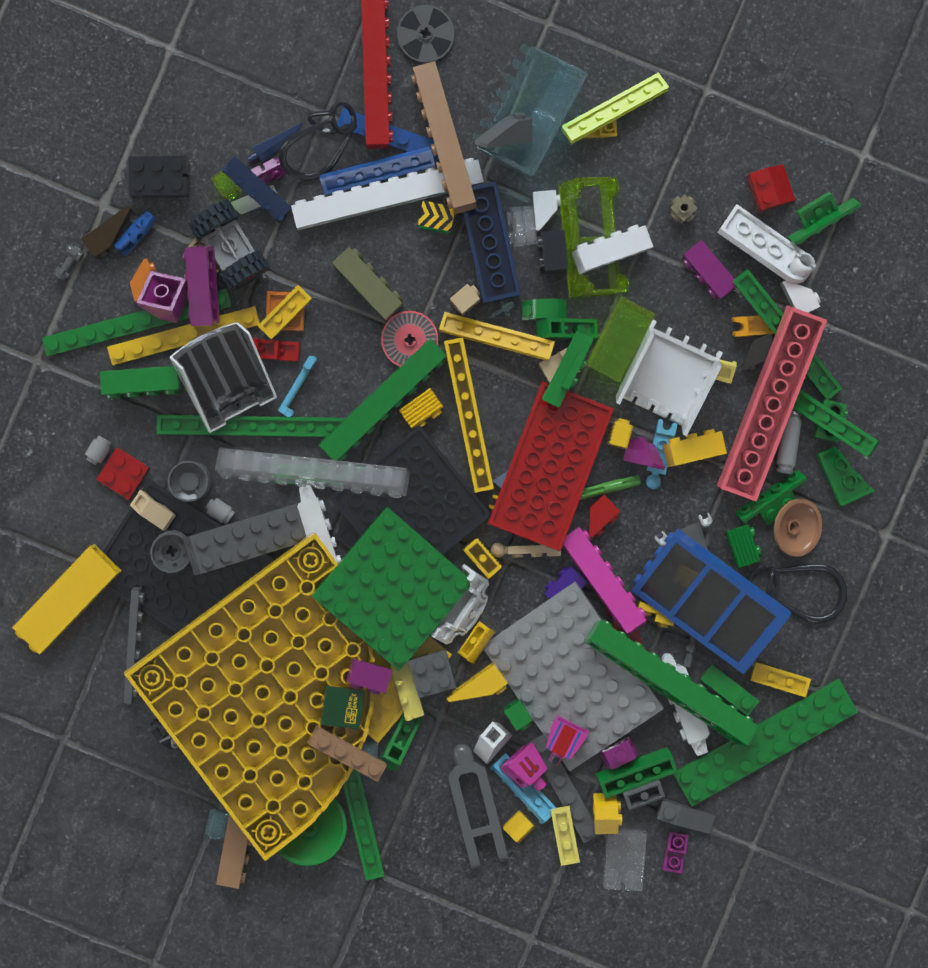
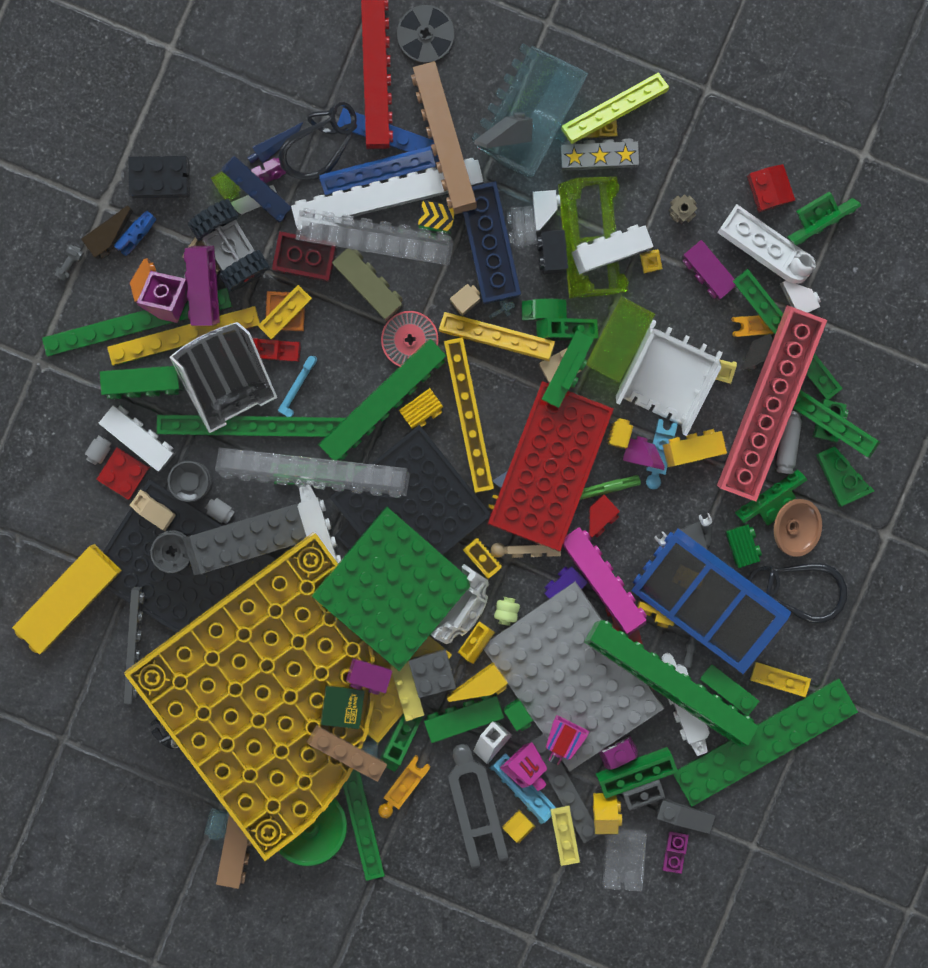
(136, 438): none -> white brick
(303, 258): none -> dark red brick
(374, 237): none -> clear brick
(402, 787): none -> light orange plate
(463, 718): none -> green brick
(507, 611): none -> yellowish green piece
(599, 155): none -> light grey brick
(651, 261): none -> yellow tile

